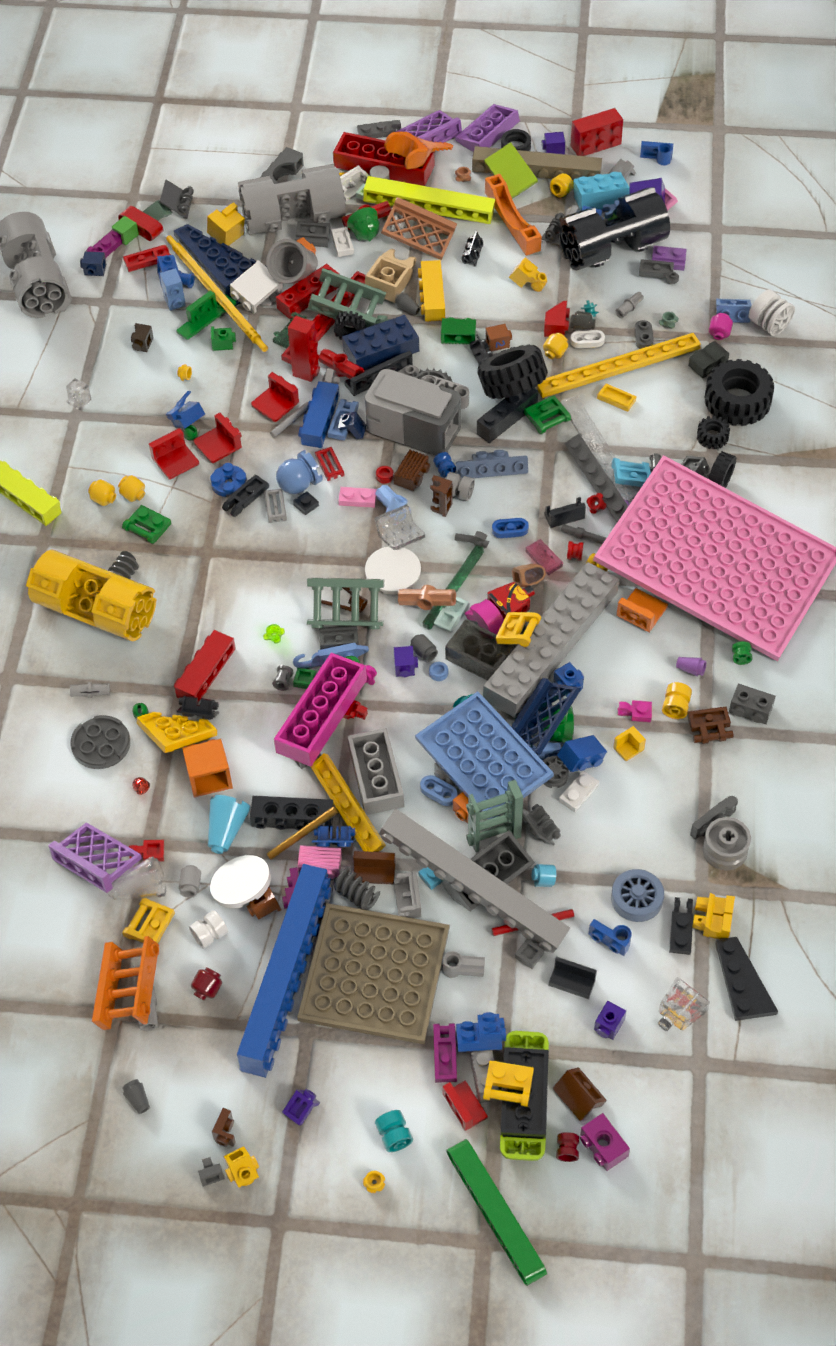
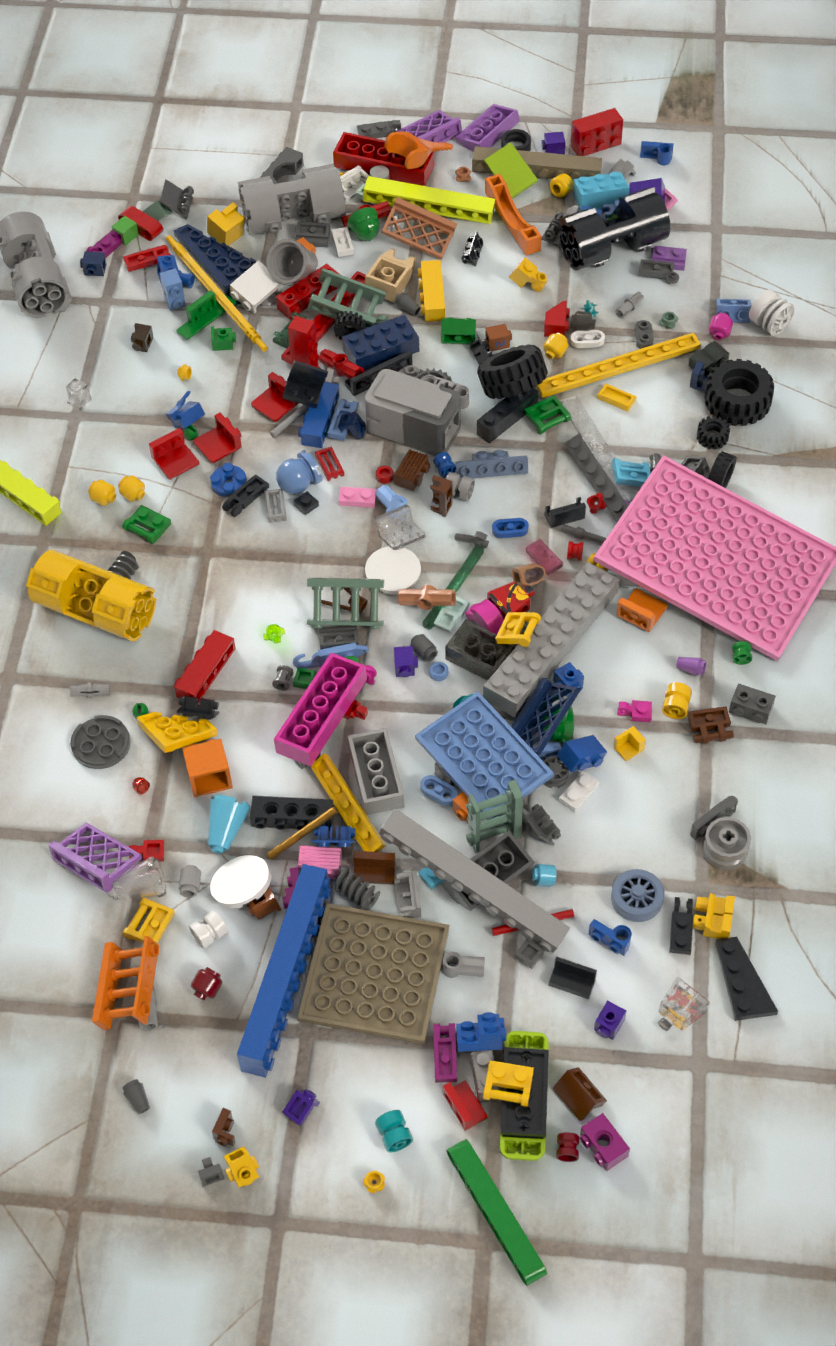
(304, 384): none -> black bracket
(698, 378): none -> dark blue bracket

